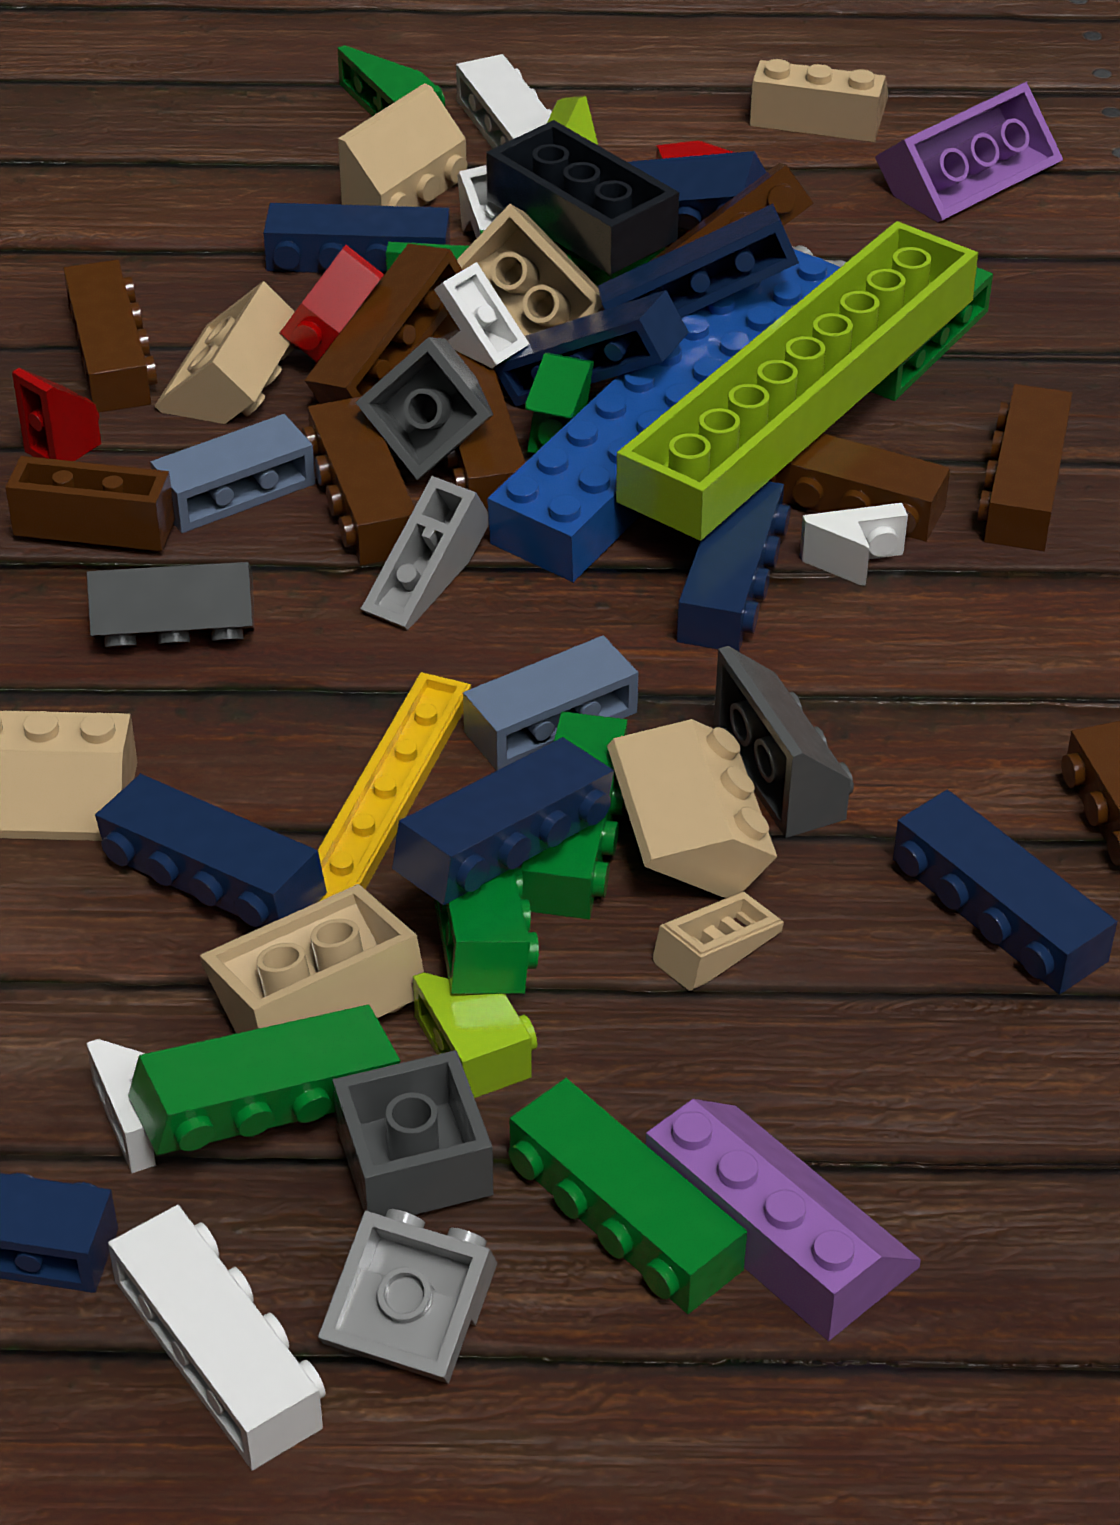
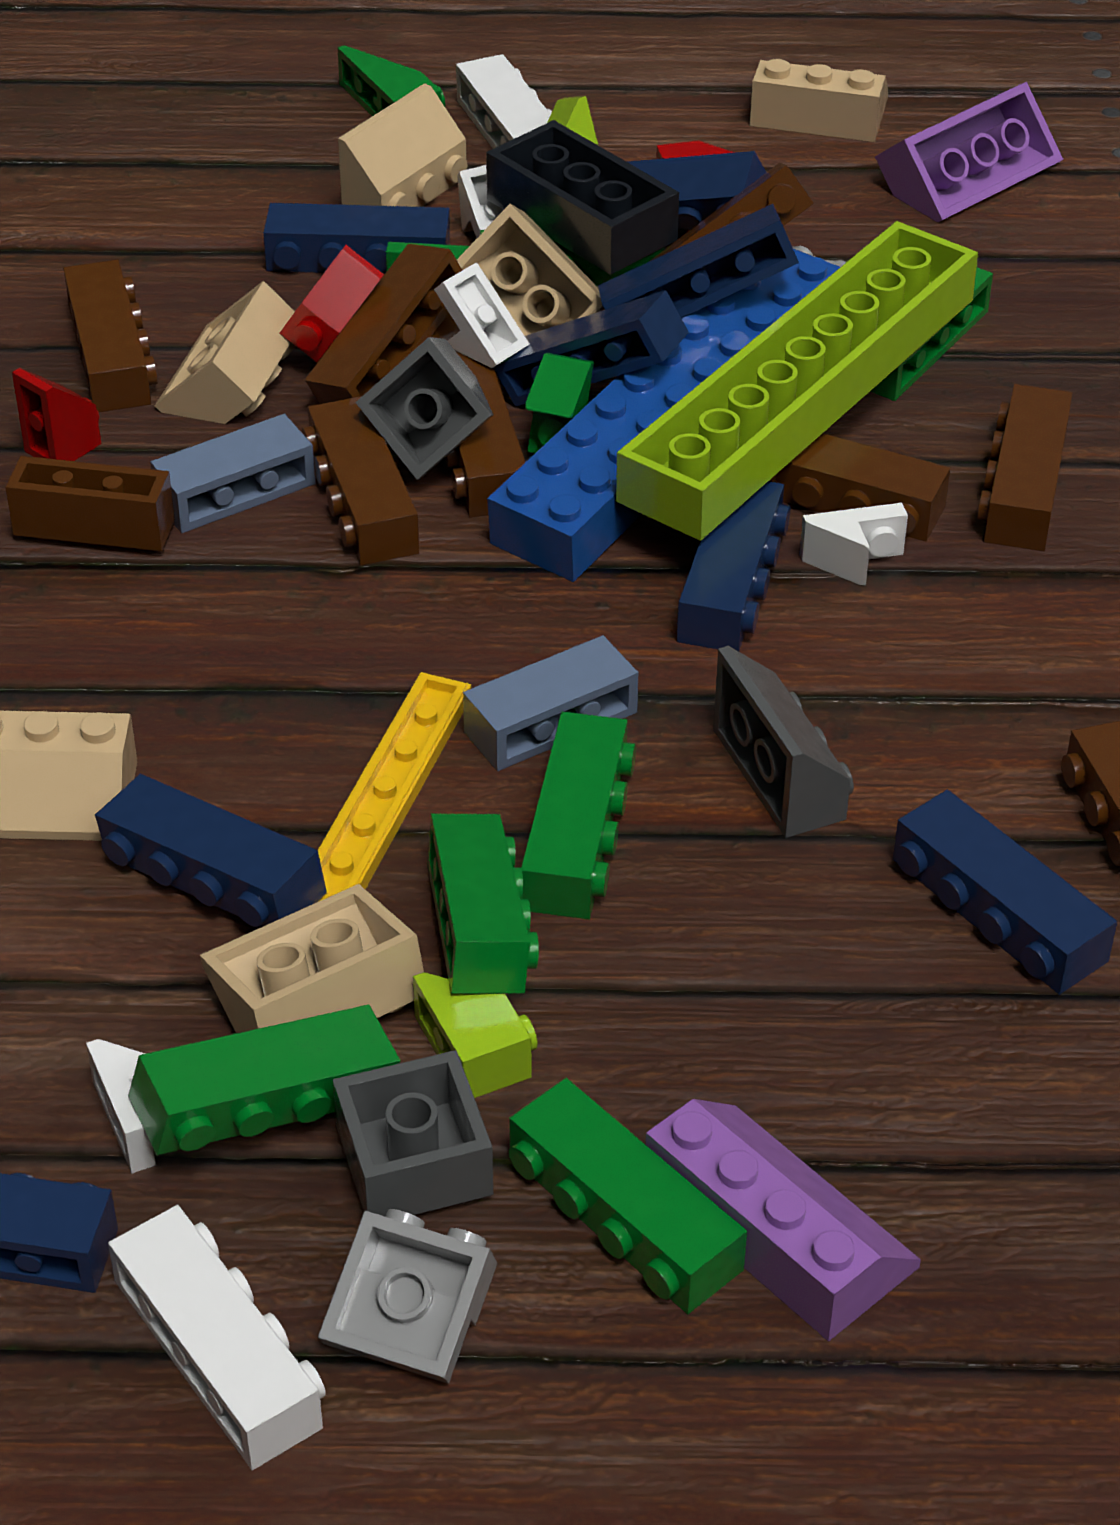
(171, 603): dark grey slope -> none
(428, 553): light grey slope -> none
(502, 820): dark blue brick -> none
(693, 806): tan slope -> none
(721, 938): tan slope -> none

